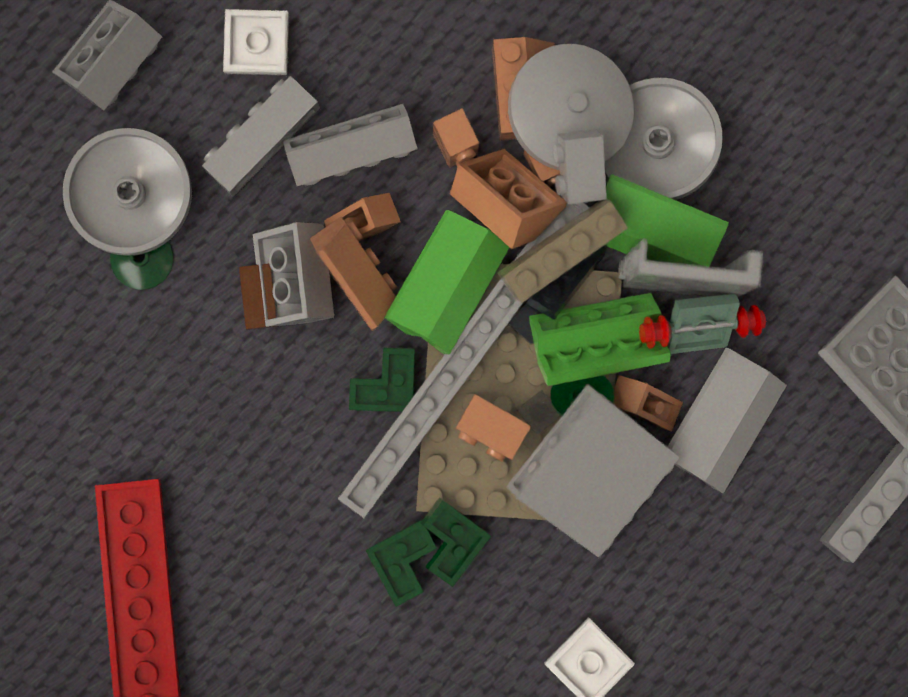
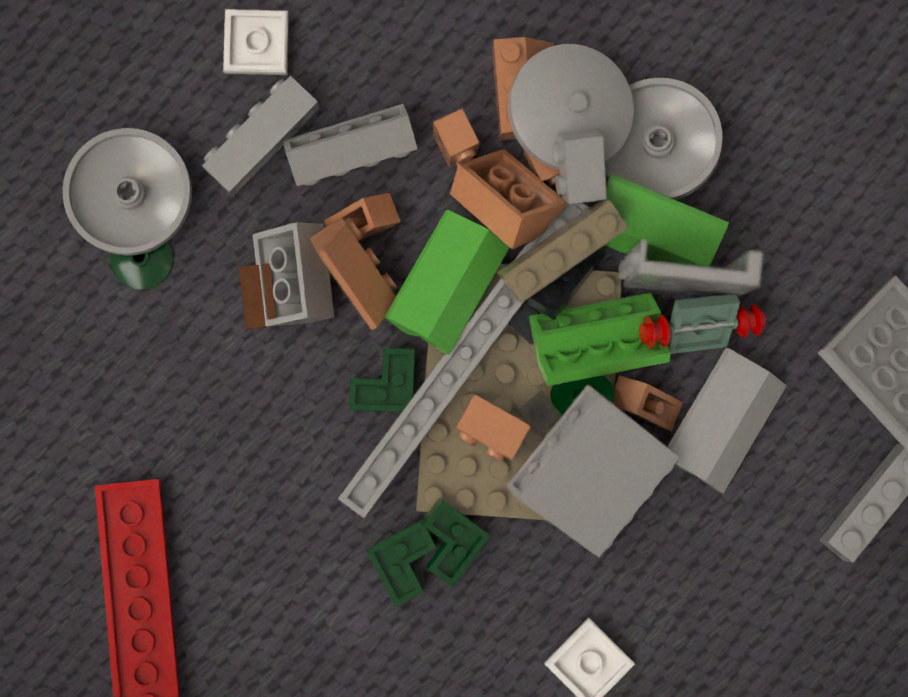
(108, 54): light grey slope -> none

